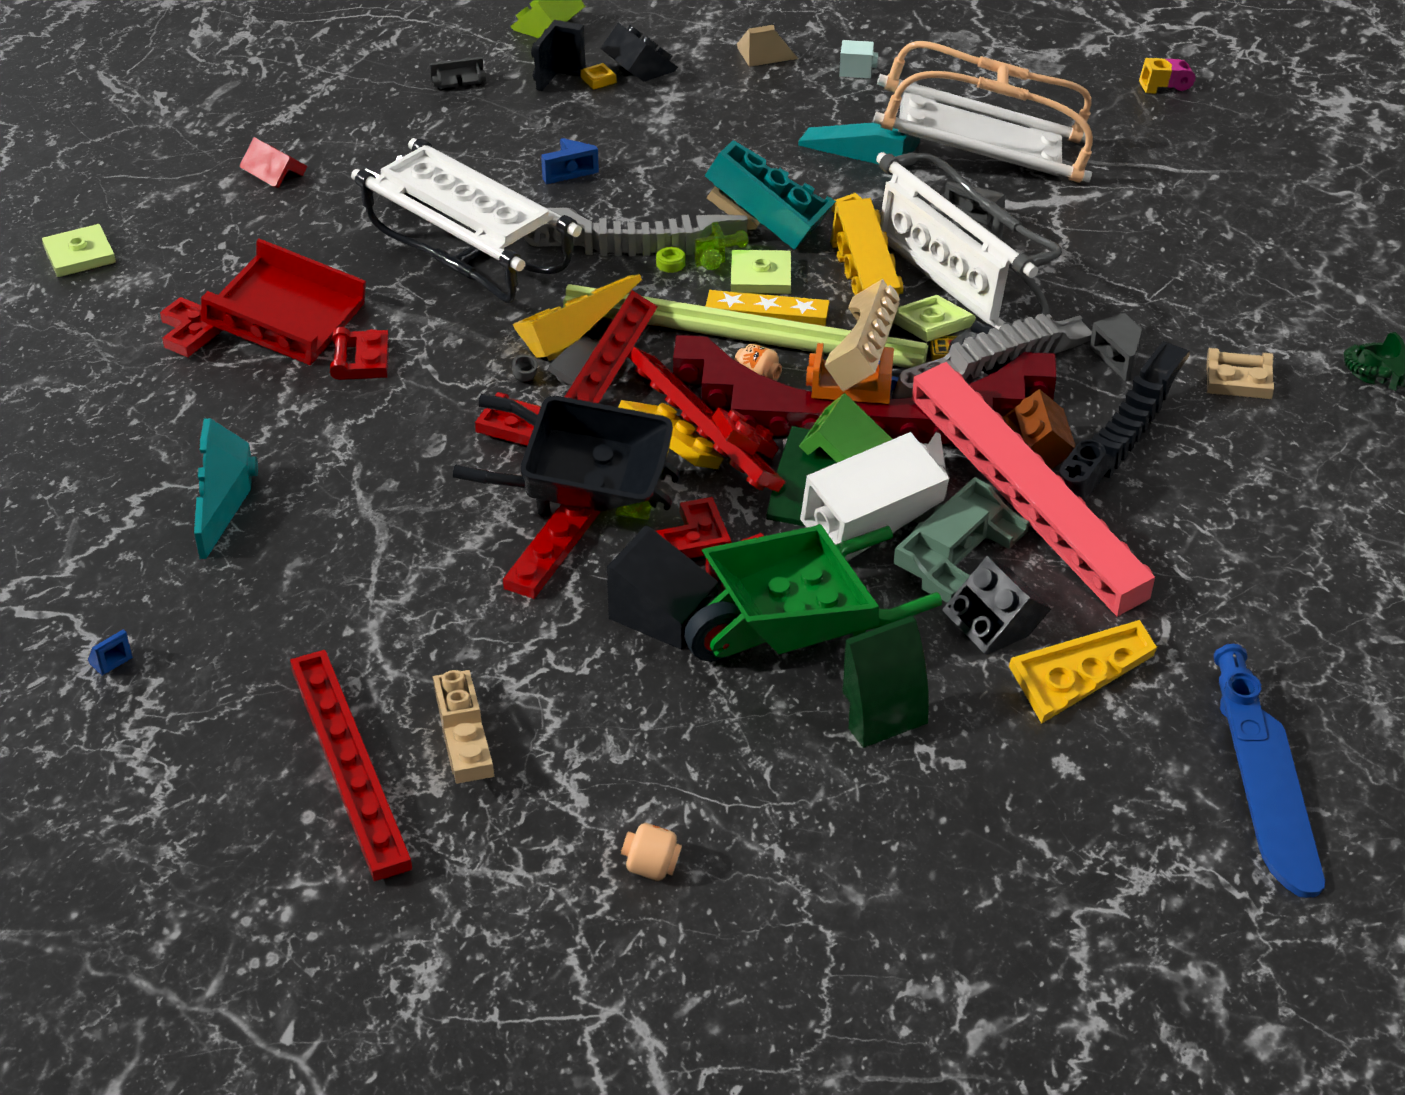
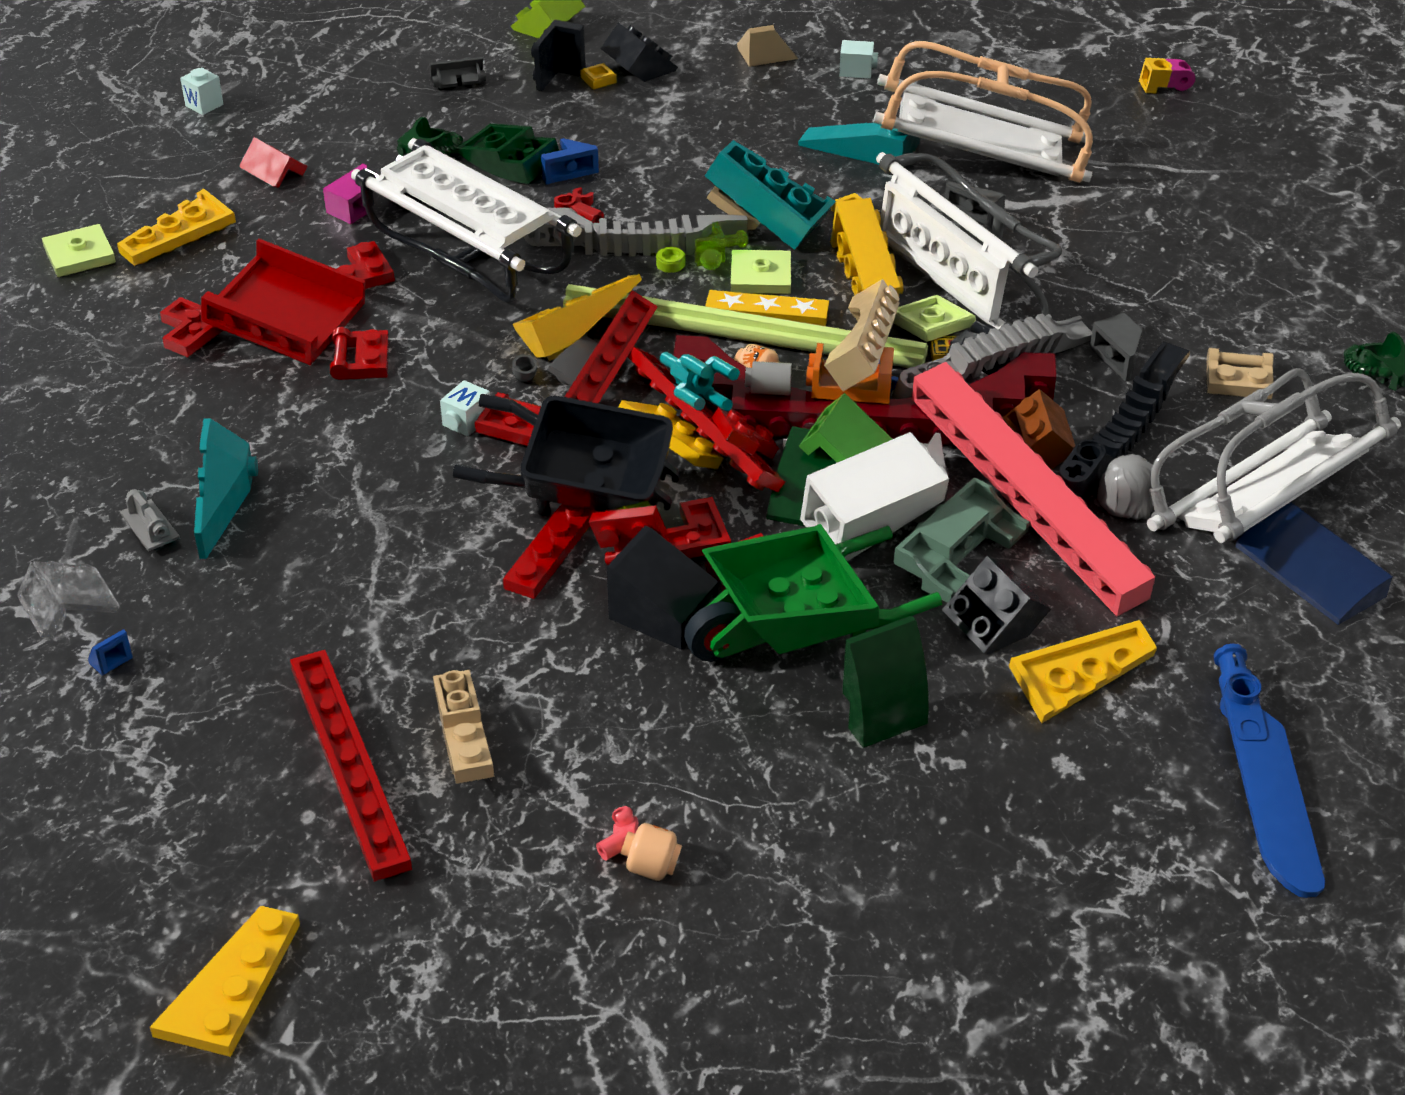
(54, 587): none -> clear bracket
(147, 521): none -> light grey hinge
(174, 230): none -> yellow wing
(201, 91): none -> light aqua brick
(228, 989): none -> yellow wing
(344, 198): none -> dark pink slope
(368, 264): none -> red plate
(440, 139): none -> dark green piece
(461, 407): none -> light aqua brick
(508, 151): none -> dark green slope
(580, 204): none -> red bar
(619, 527): none -> red plate
(624, 822): none -> coral arm
(697, 378): none -> teal plant
(769, 378): none -> light grey brick
(1126, 488): none -> light grey hair
(1306, 460): none -> piece
(1315, 563): none -> dark blue slope

